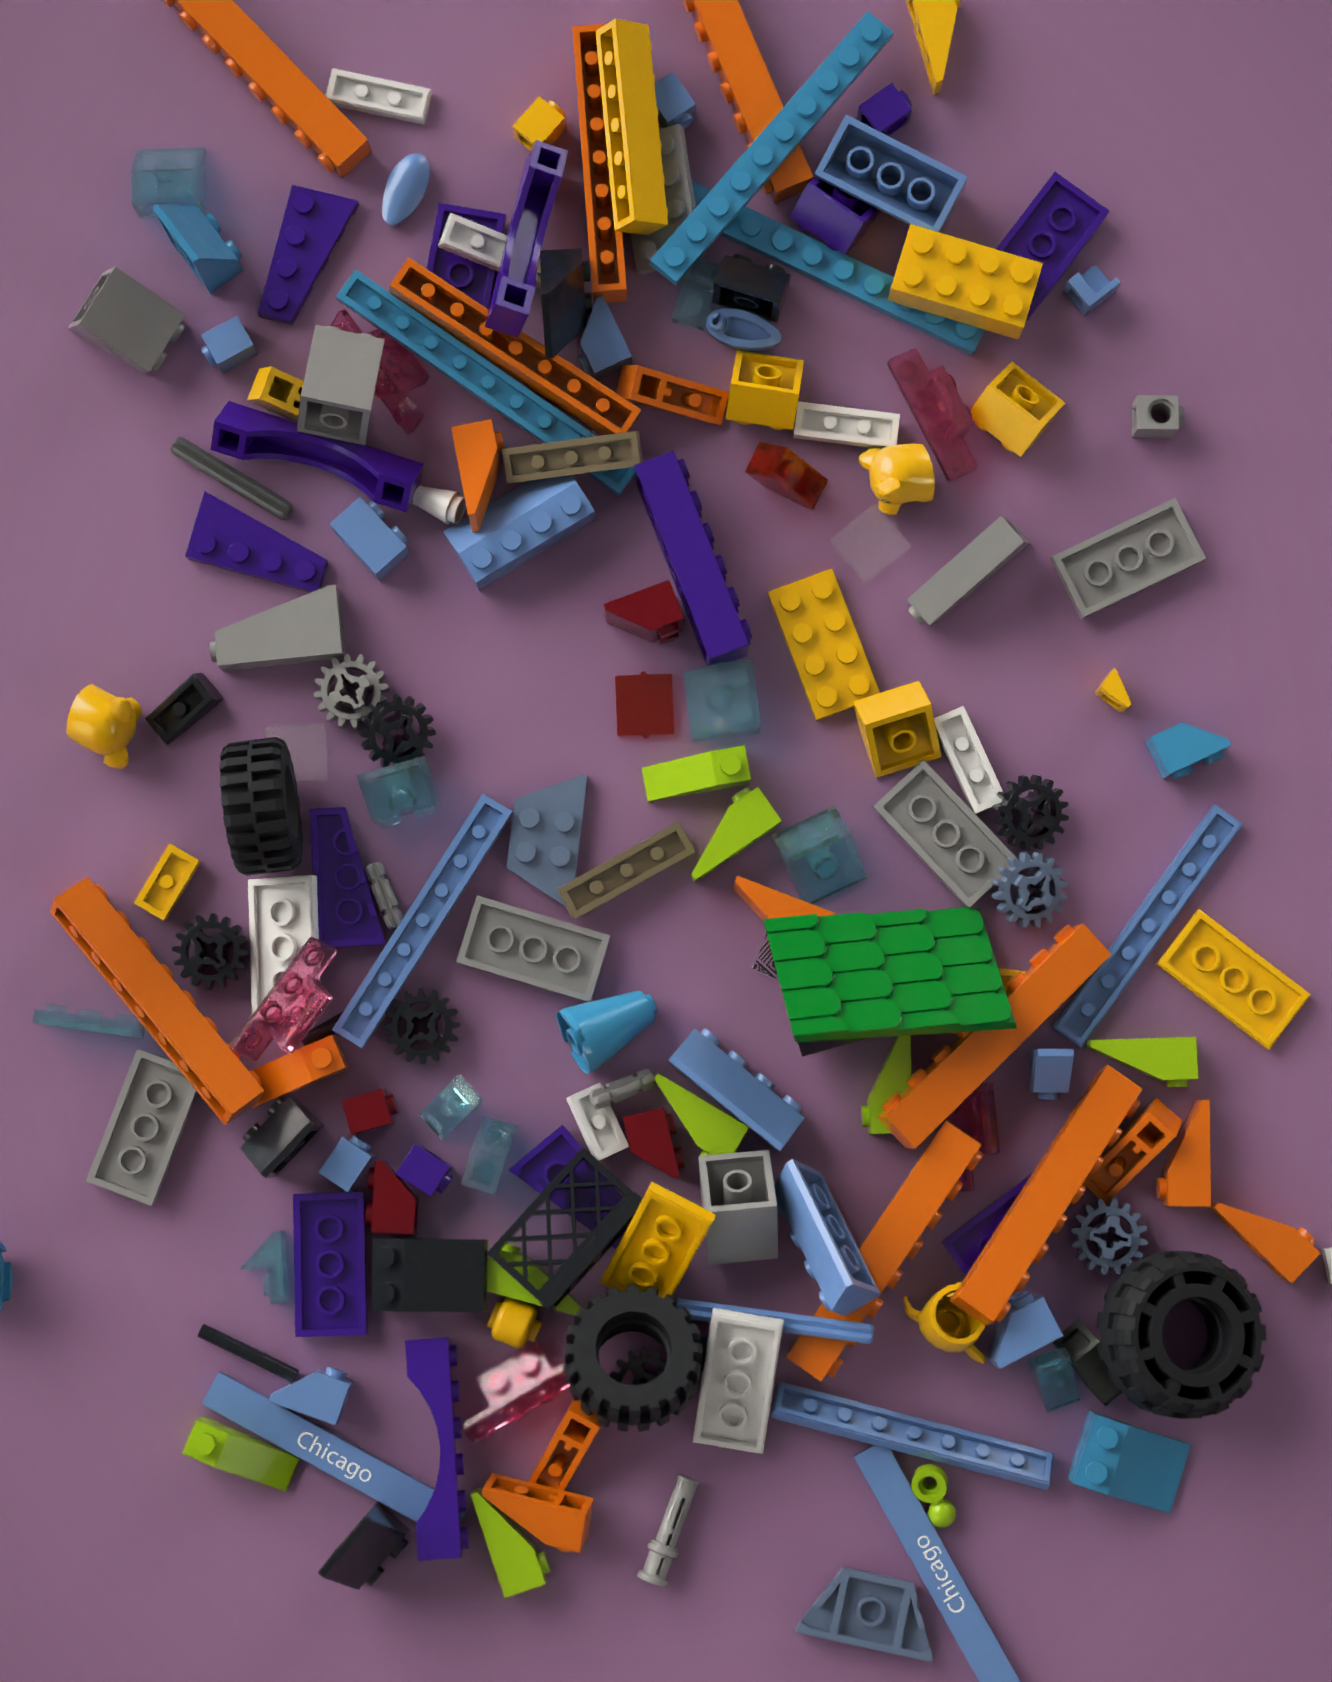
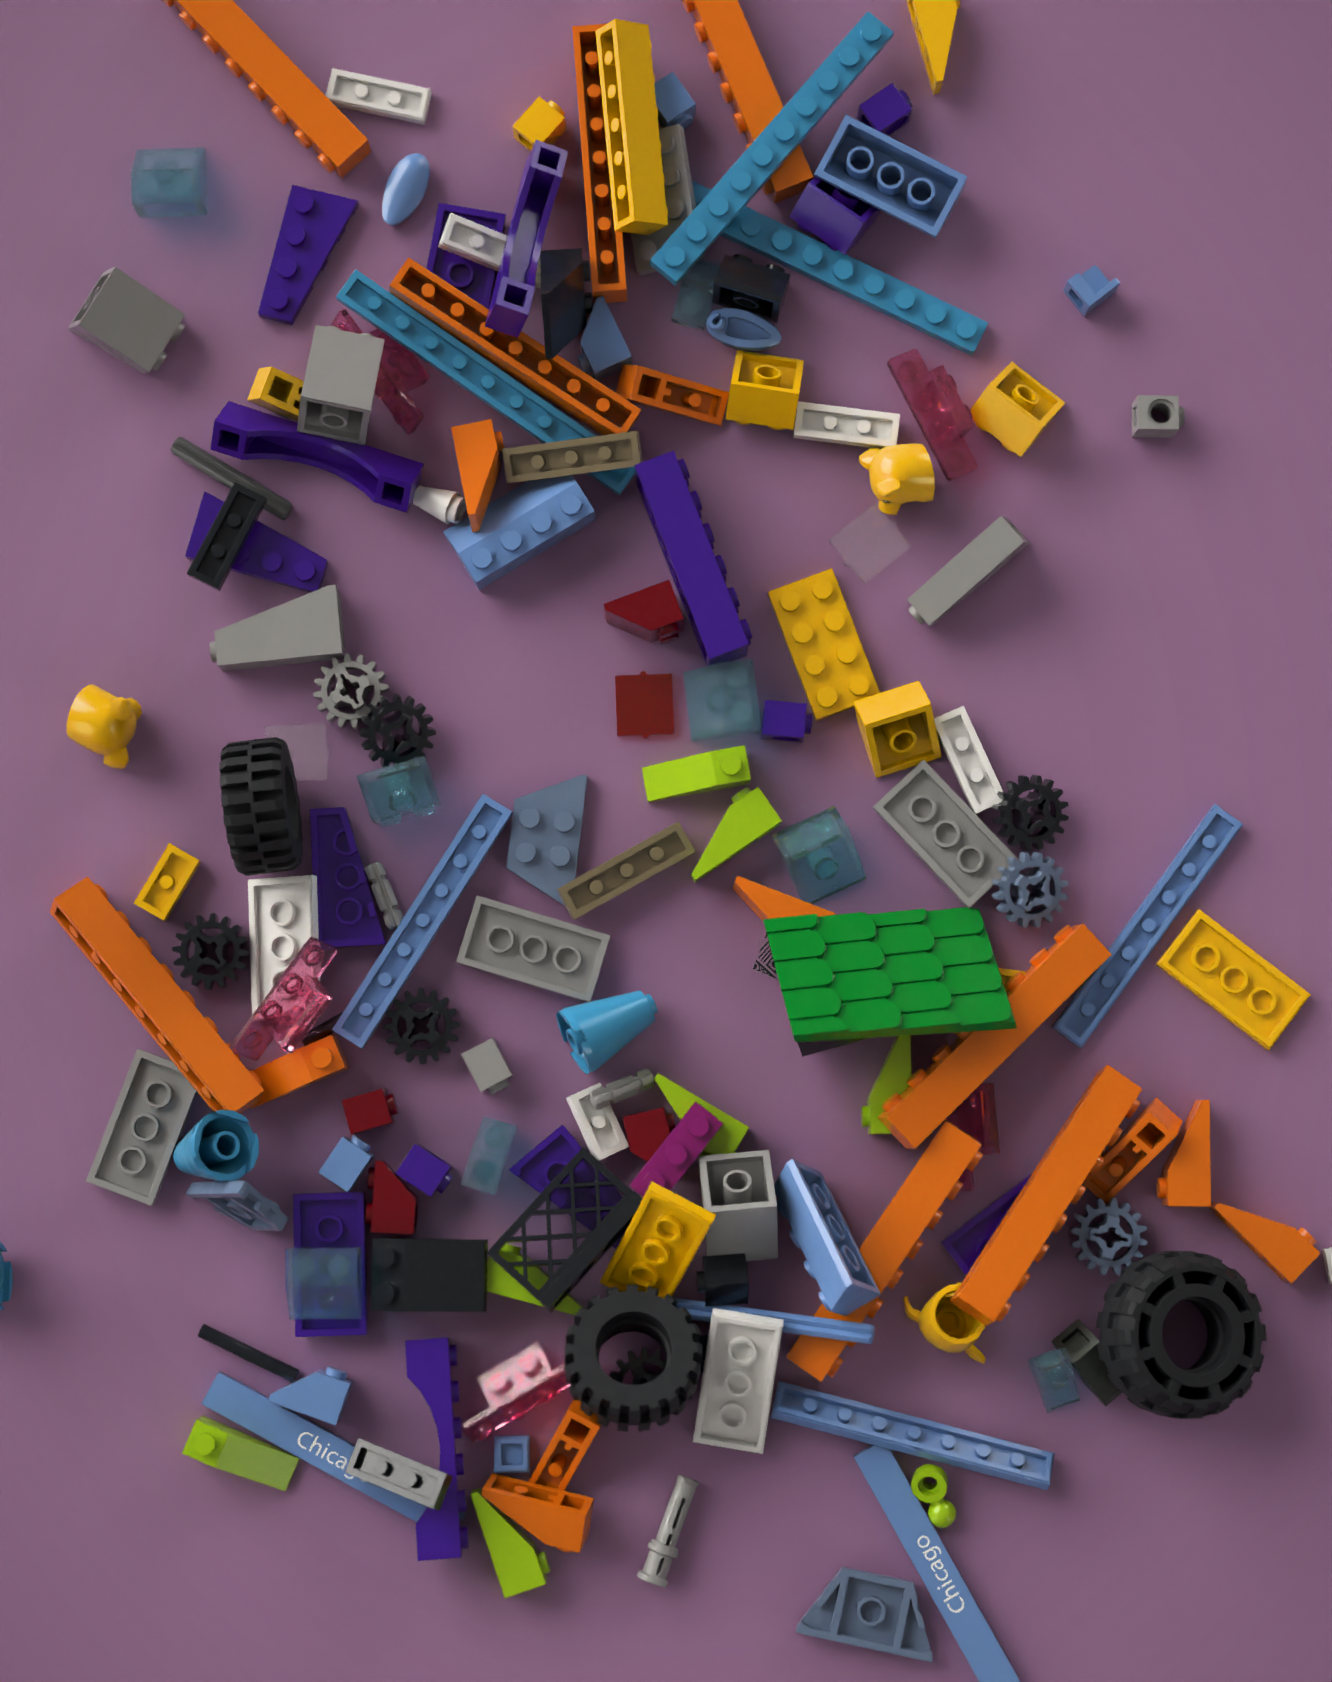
(89, 1021): clear light blue plate -> none
(184, 707): black slope -> none
(200, 244): dark azure slope -> none
(218, 1147): none -> dark azure cone
(227, 536): none -> black plate
(228, 345): medium blue brick -> none
(240, 1202): none -> sand blue wing
(272, 1255): clear light blue slope -> none
(280, 1136): black slope -> none
(324, 1282): none -> clear light blue slope
(365, 1549): black slope -> none
(370, 537): medium blue brick -> none
(399, 1474): none -> plate
(451, 1107): clear light blue slope -> none
(488, 1067): none -> light grey brick
(511, 1453): none -> medium blue tile
(514, 1322): yellow head -> none
(678, 1150): none -> magenta plate
(723, 1280): none -> black brick
(736, 1089): medium blue slope -> none
(785, 721): none -> dark purple brick
(786, 474): clear red slope -> none
(965, 281): yellow brick -> none
(1023, 1329): medium blue slope -> none
(1050, 1072): medium blue slope -> none
(1054, 231): dark purple plate -> none
(1113, 692): yellow slope -> none
(1128, 558): light grey plate -> none
(1128, 1462): dark azure slope -> none
(1156, 1058): lime slope -> none
(1184, 746): dark azure slope -> none

